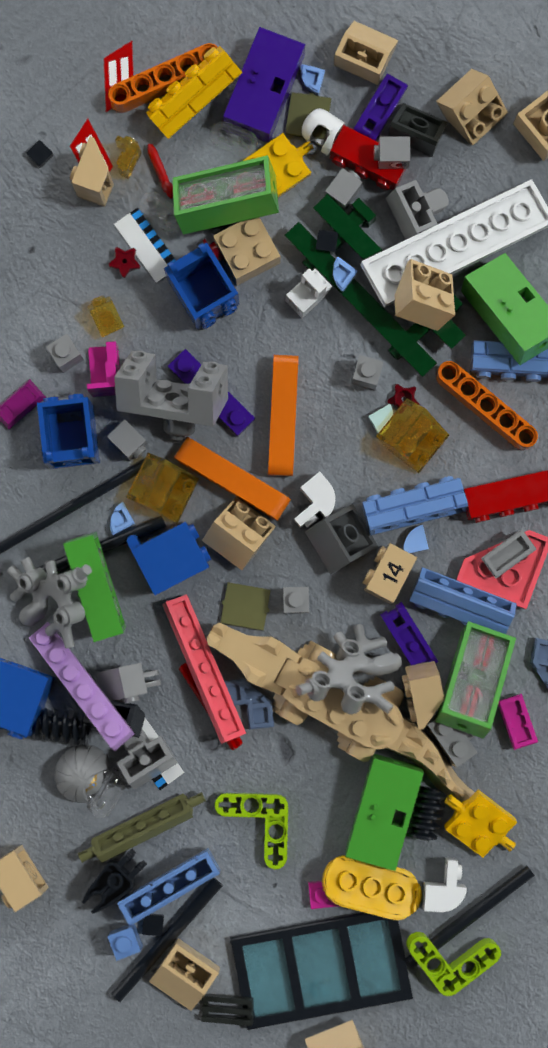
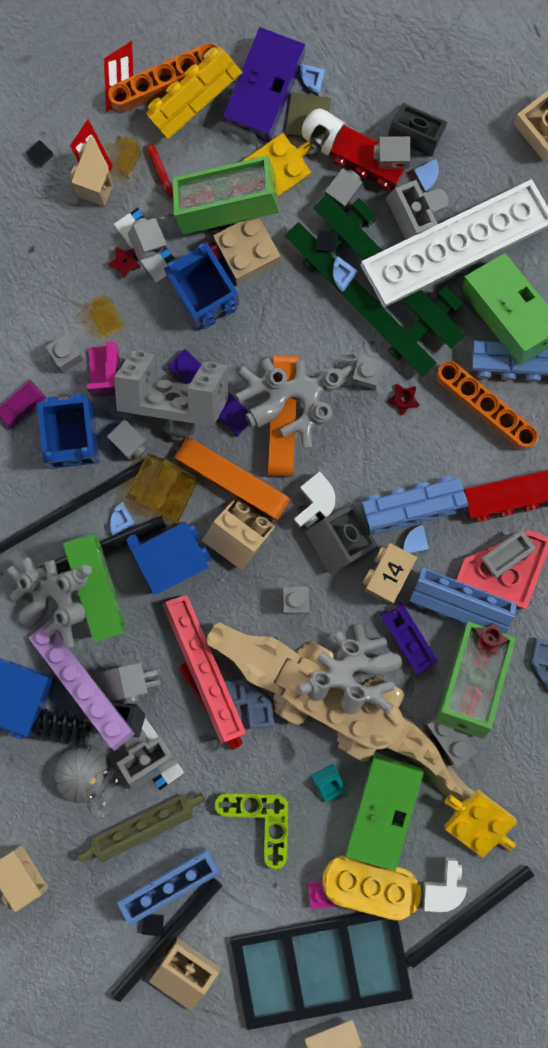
(114, 880): black hinge -> none
(125, 941): medium blue brick -> none
(146, 238): none -> light grey brick
(206, 1008): pearl dark grey tile -> none
(245, 606): olive piece -> none
(301, 387): none -> light grey plant
(308, 292): white brick -> none
(329, 783): none -> teal slope
(364, 52): tan slope -> none
(381, 106): dark purple plate -> none
(381, 417): light aqua tile -> none
(412, 435): clear yellow slope -> none
(425, 295): tan slope -> none
(425, 689): tan slope -> none
(427, 175): none -> light blue tile
(427, 814): black piece -> none
(445, 970): lime beam -> none
(472, 105): tan slope -> none
(493, 632): none -> dark red plate
(517, 721): dark pink plate -> none

